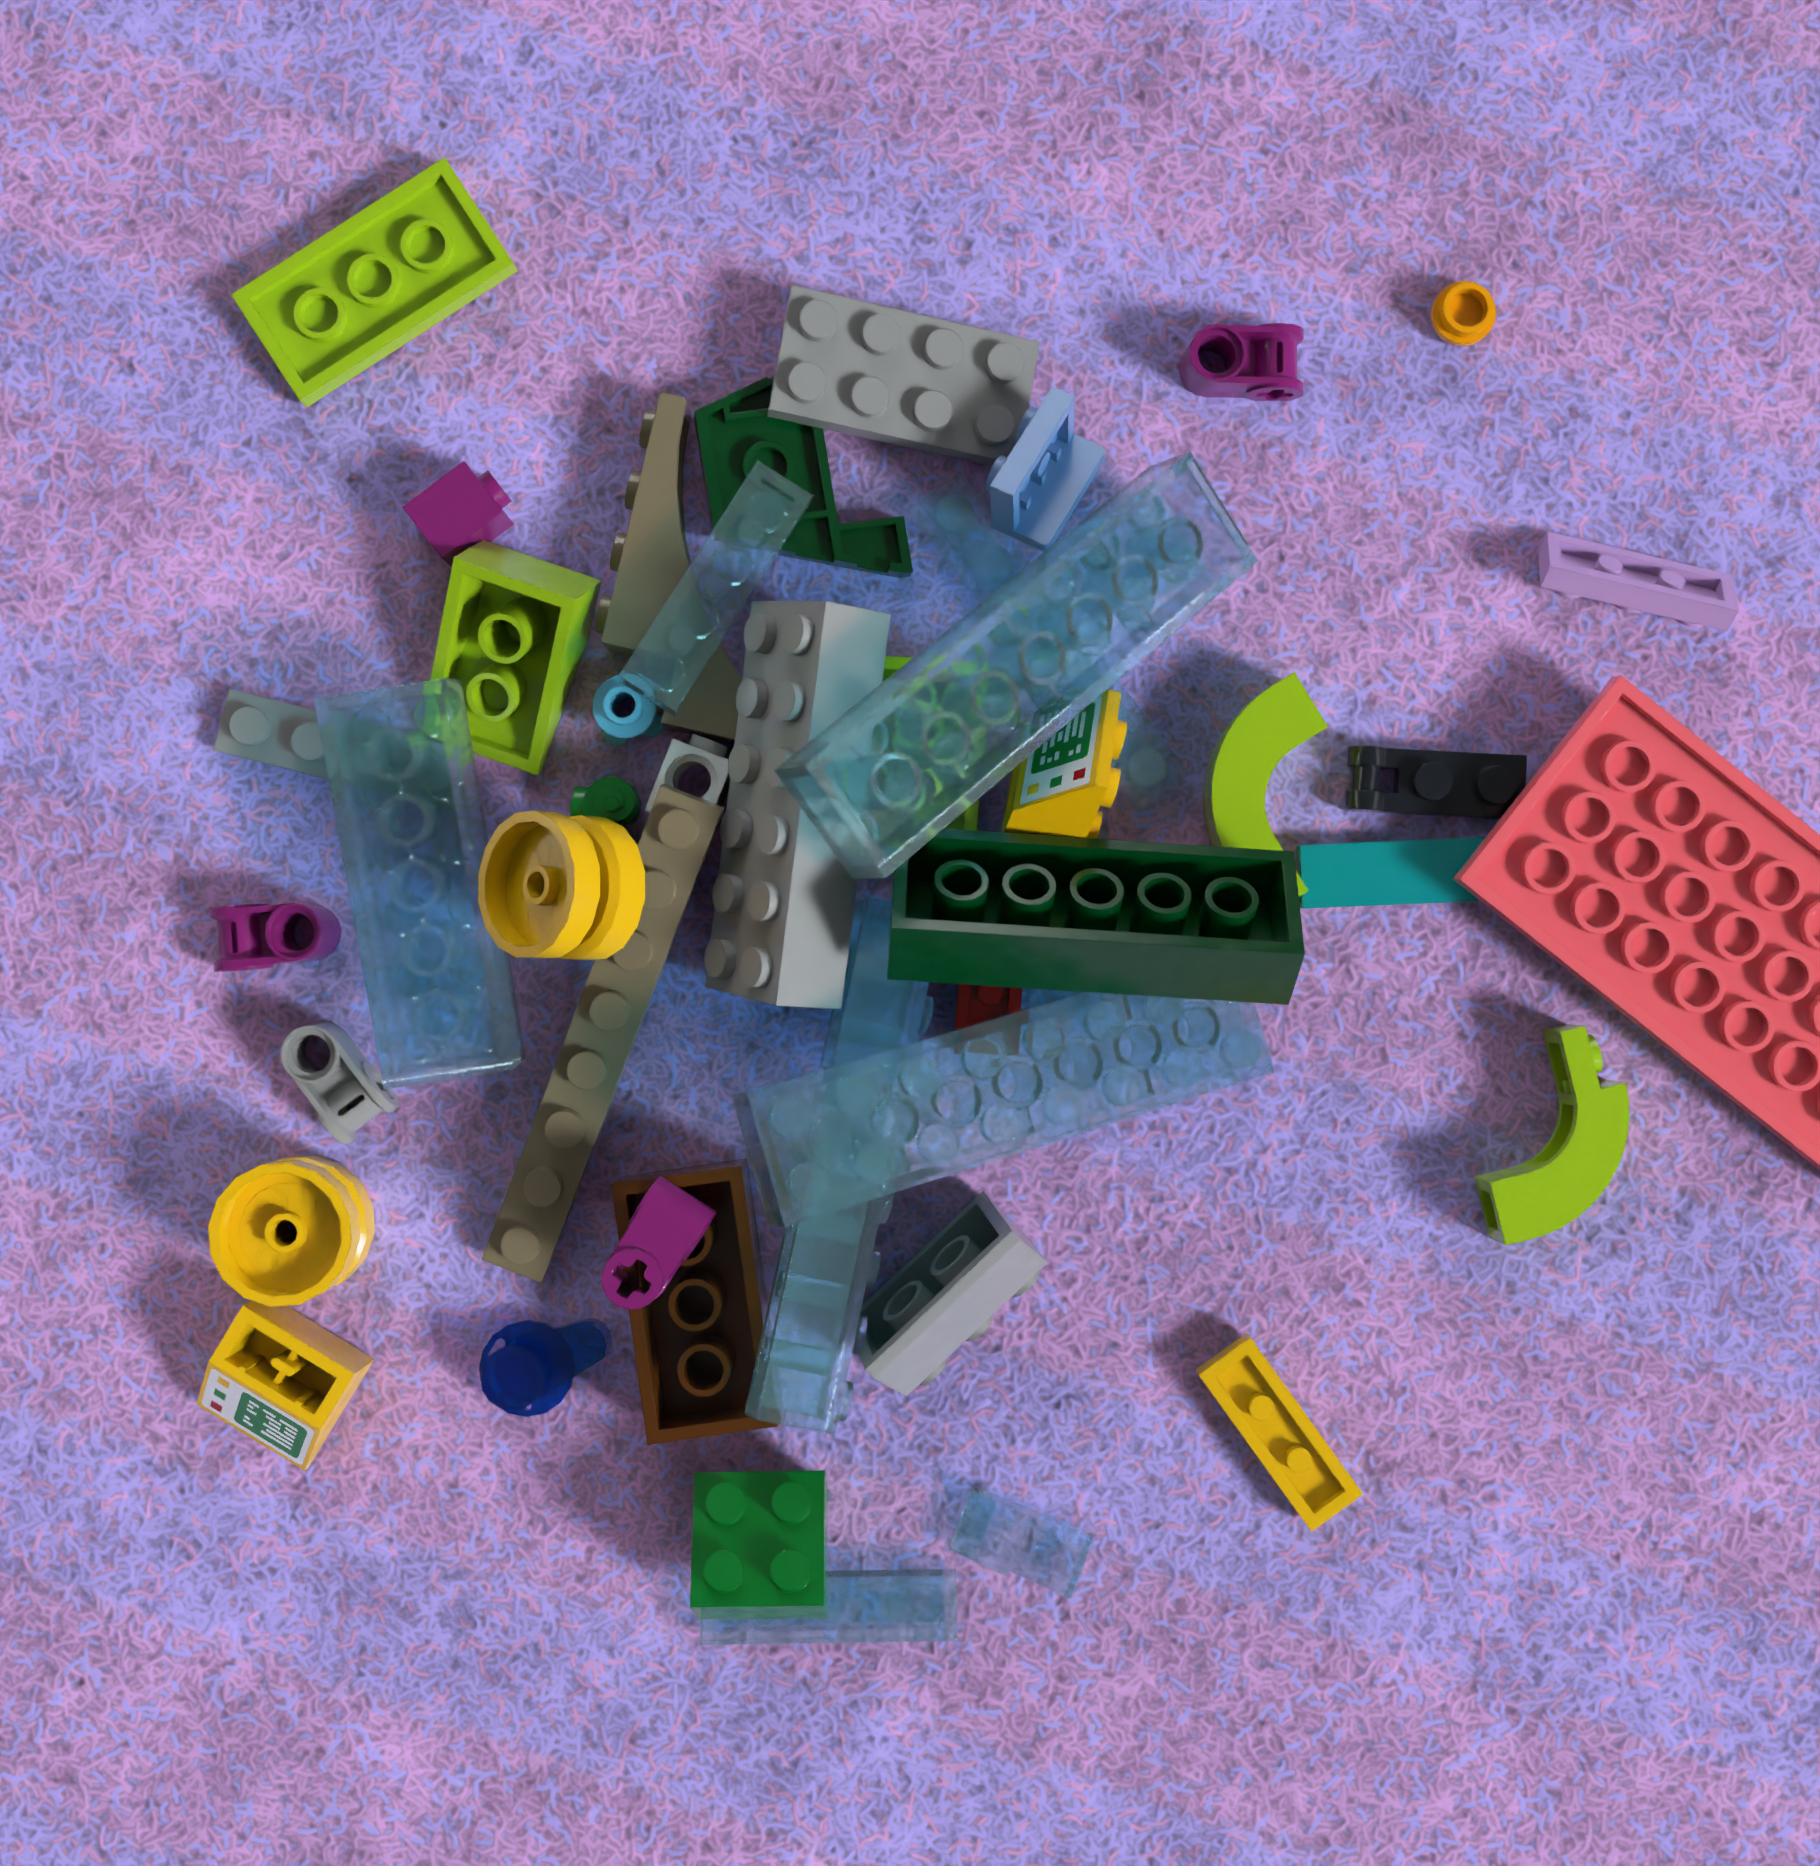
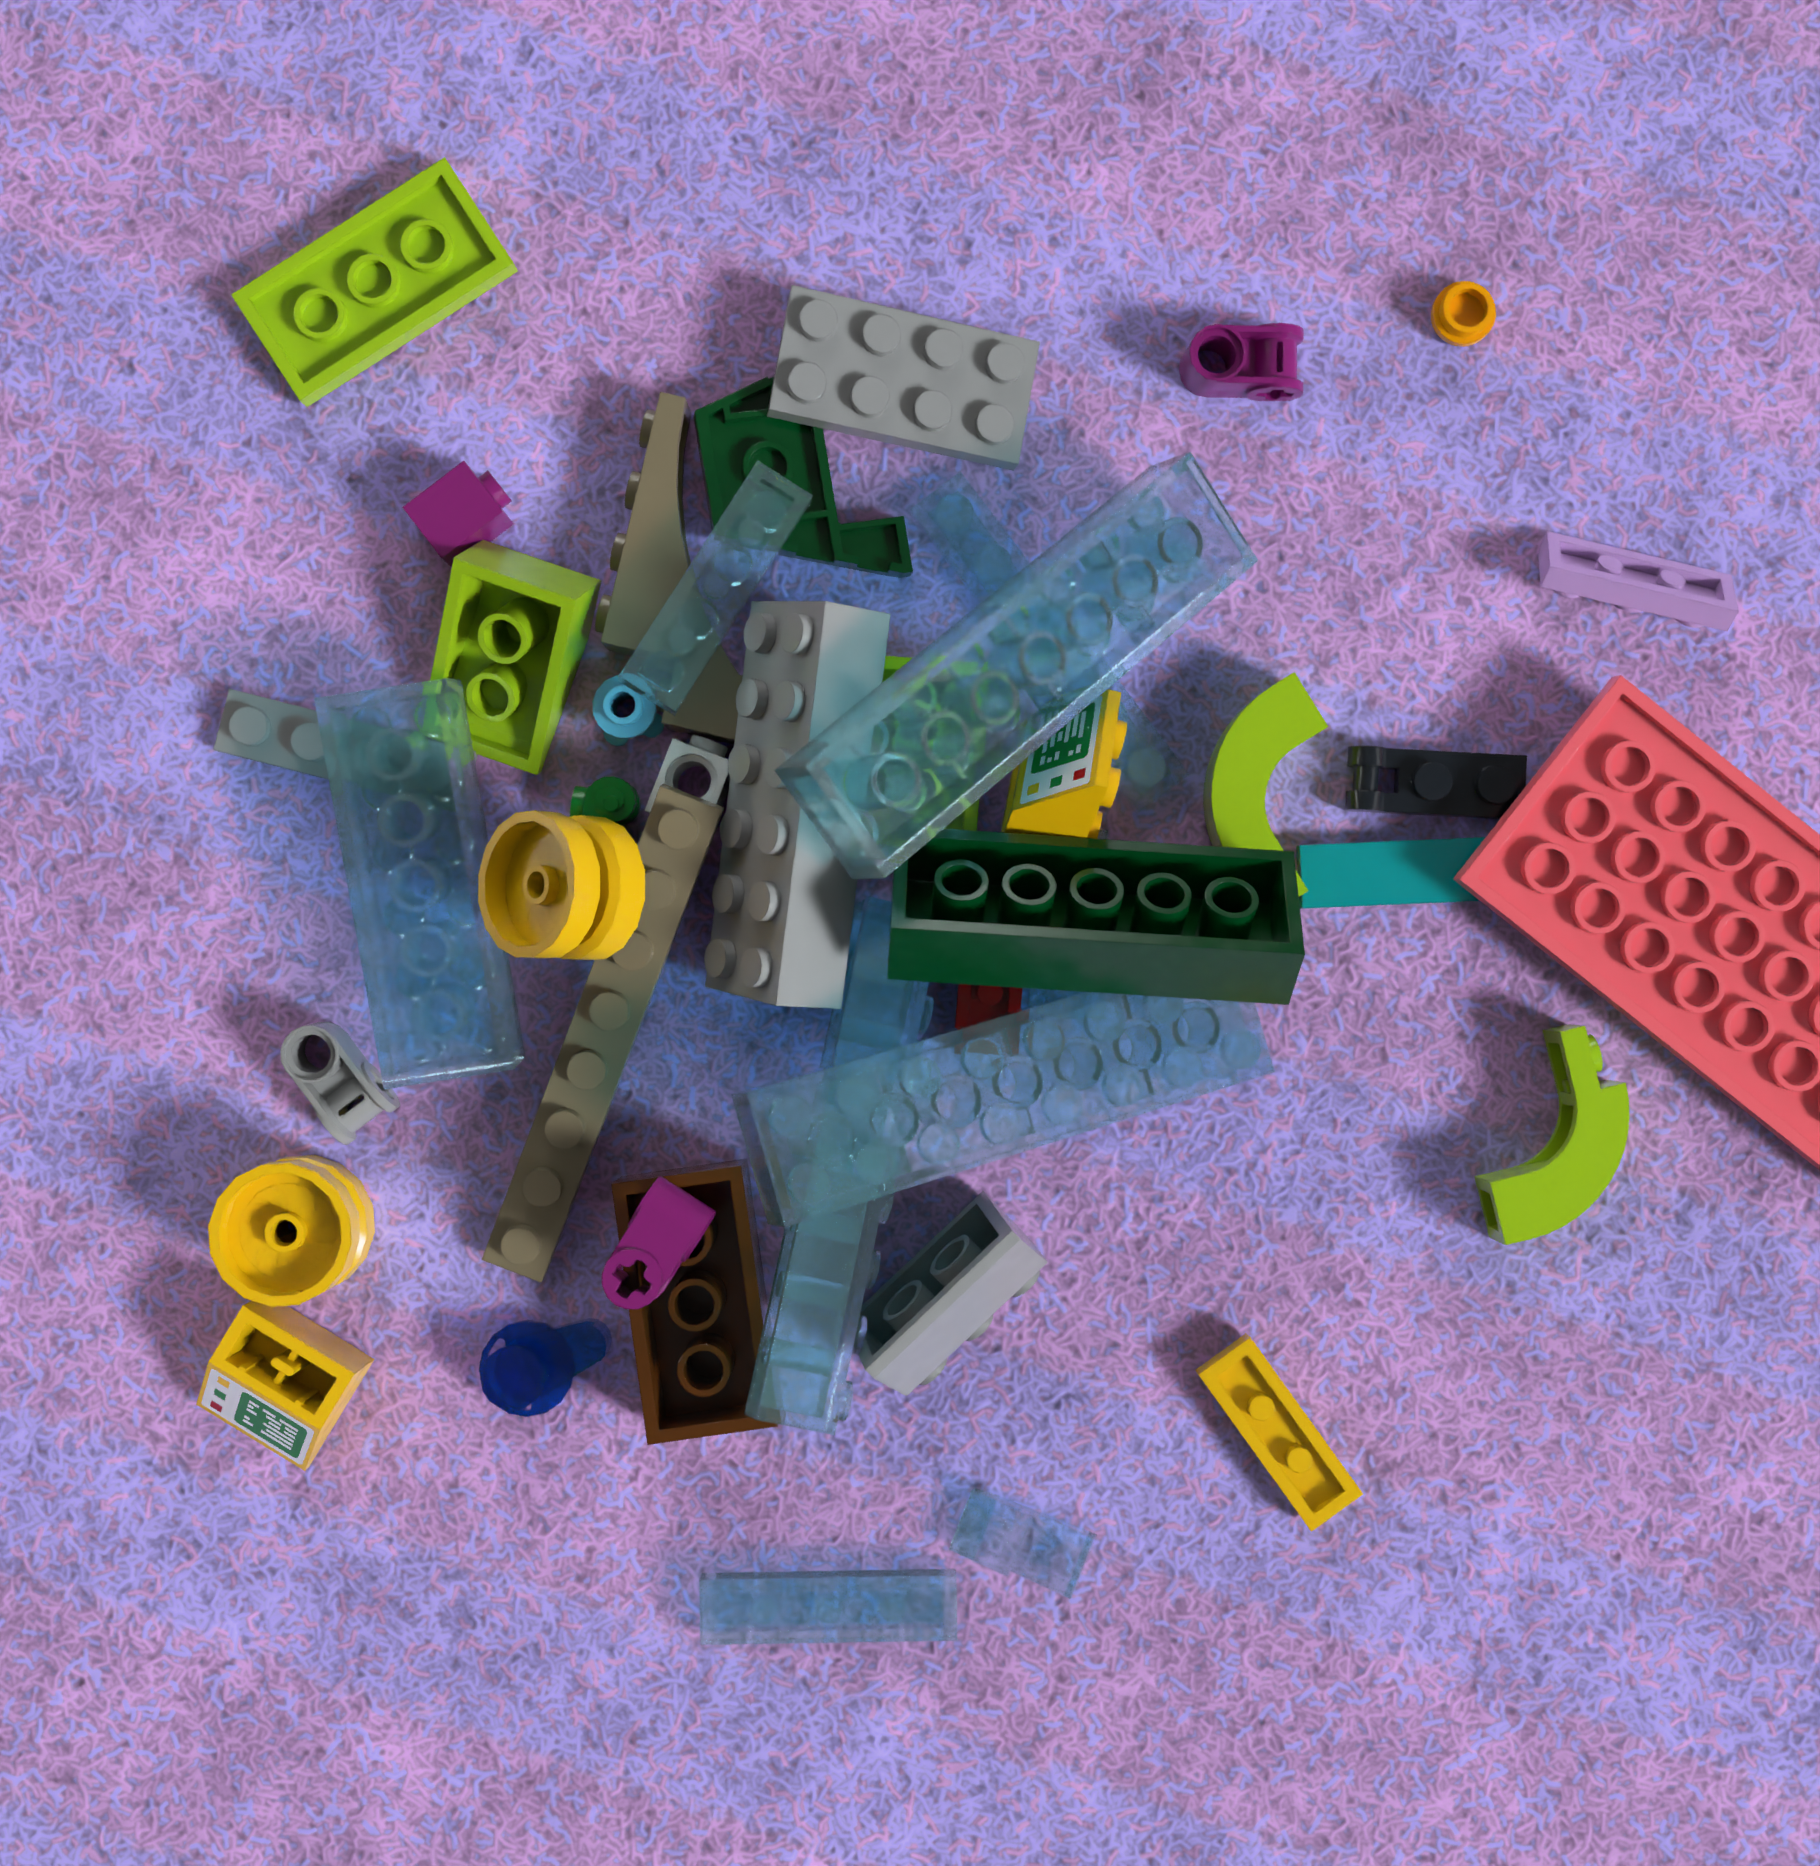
(264, 935): magenta piece -> none
(759, 1545): green brick -> none
(1043, 474): medium blue bracket -> none

